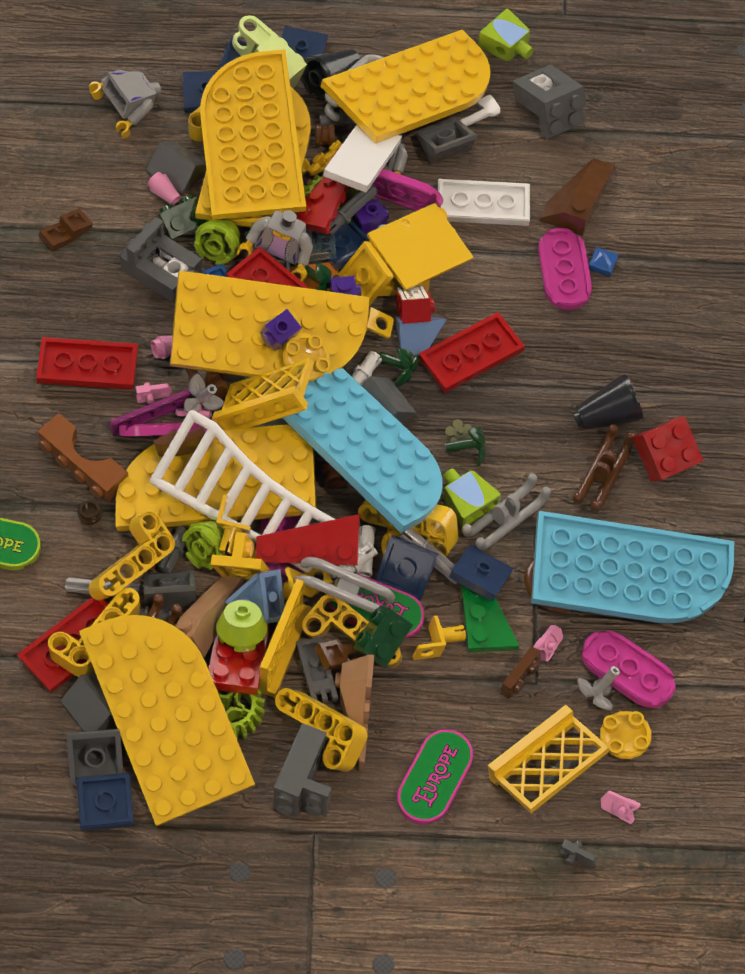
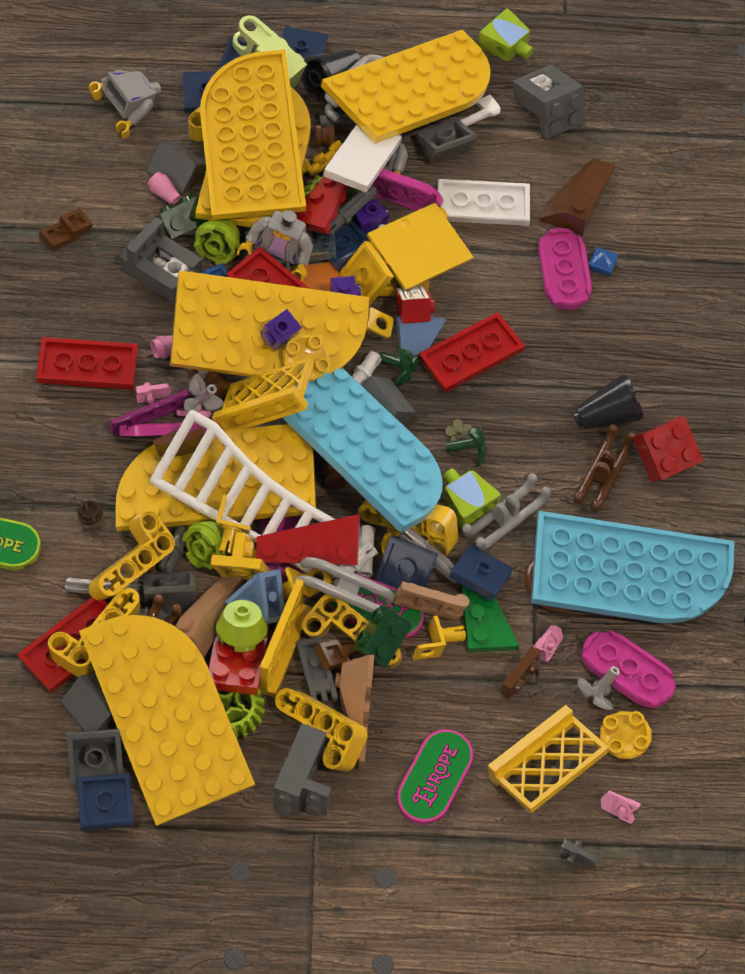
(101, 476): dark orange arch -> none
(320, 276): dark green plant -> none
(431, 601): none -> medium nougat plate

